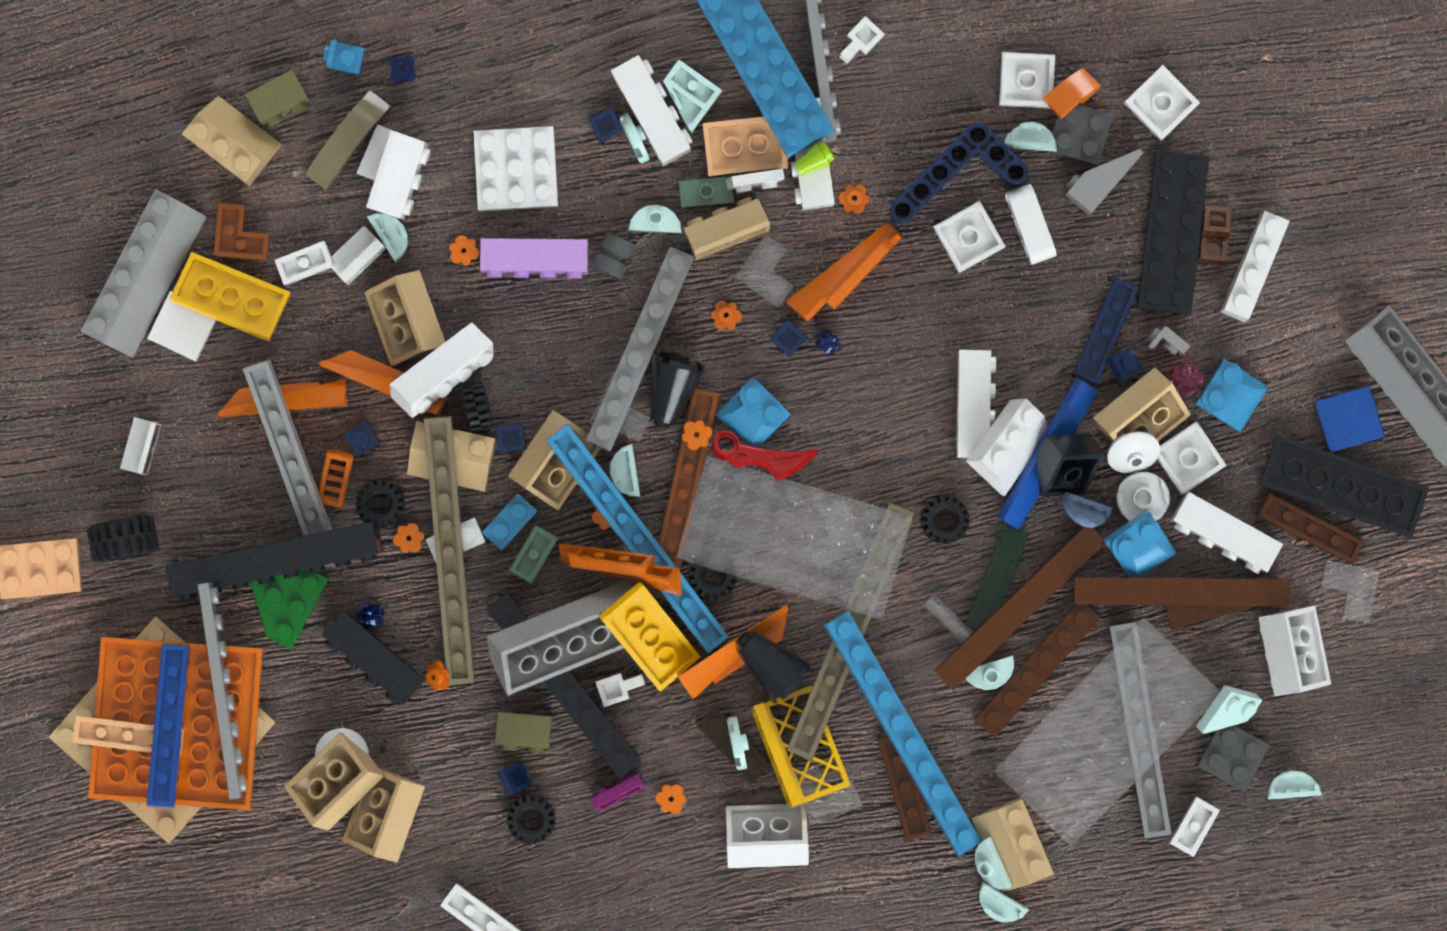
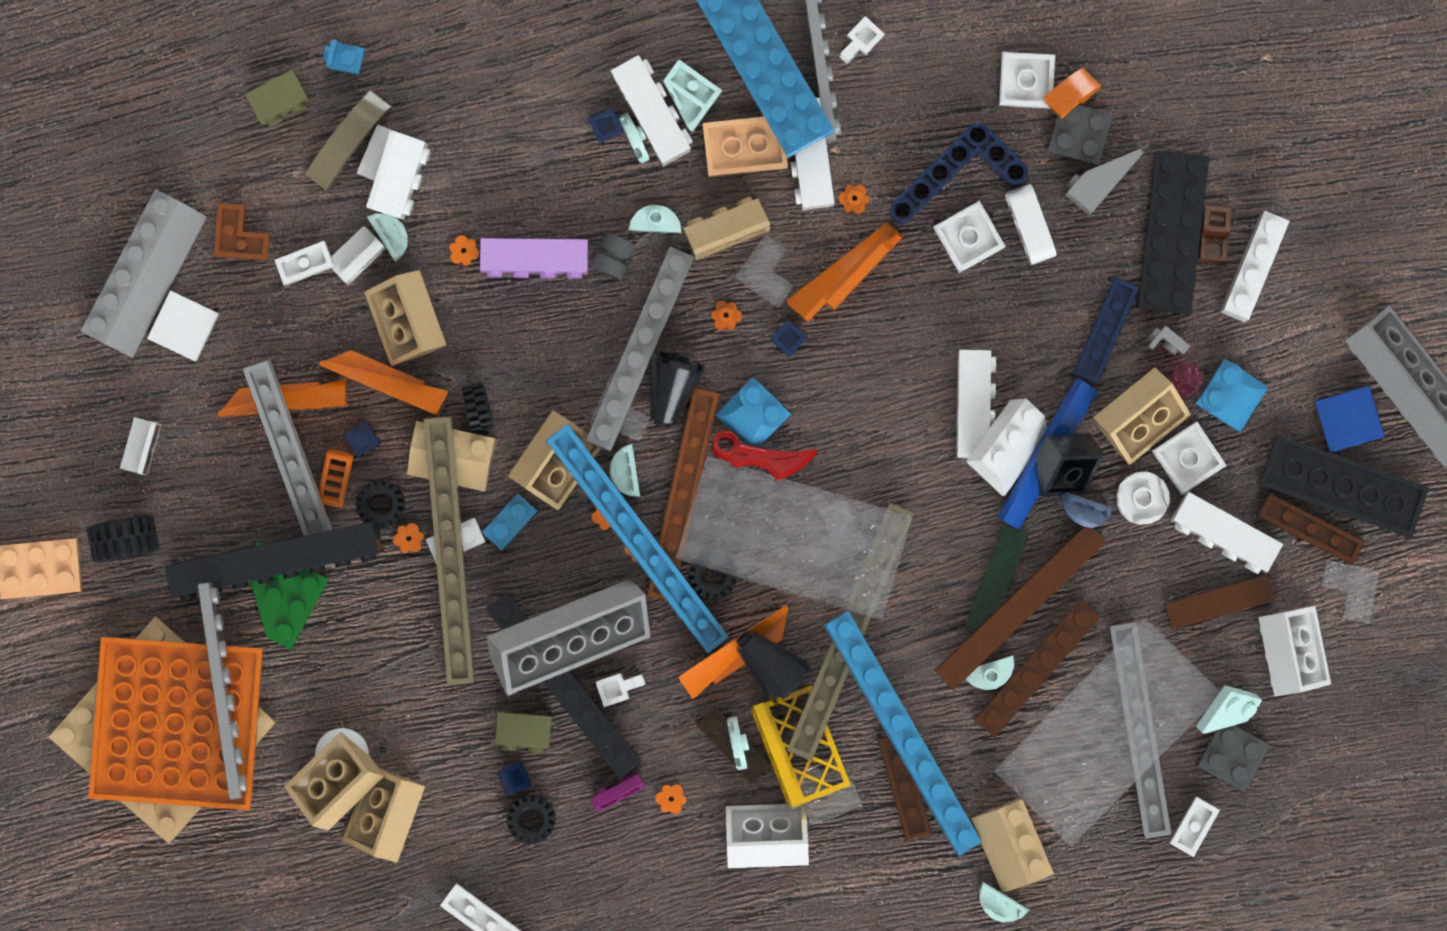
(115, 734): light nougat plate -> none
(168, 726): blue tile -> none
(230, 296): yellow plate -> none
(232, 140): tan slope -> none
(371, 615): clear blue plate -> none
(373, 657): black brick -> none
(407, 75): clear blue plate -> none
(437, 676): orange plant -> none
(442, 370): white brick -> none
(511, 438): dark blue plate -> none
(515, 168): white plate -> none
(533, 554): sand green plate -> none
(623, 565): orange wedge -> none
(649, 636): yellow plate -> none
(695, 442): orange plant -> none
(705, 192): sand green plate -> none
(745, 182): white plate -> none
(815, 158): lime cone -> none
(828, 343): clear blue plate -> none
(947, 618): clear pin -> none
(960, 513): black tyre -> none
(991, 866): light aqua plate -> none
(1032, 137): light aqua plate -> none
(1124, 364): dark blue plate -> none
(1133, 452): white dish -> none
(1139, 545): dark azure slope -> none
(1161, 103): white plate -> none
(1181, 591): reddish brown tile -> none
(1293, 784): light aqua plate -> none

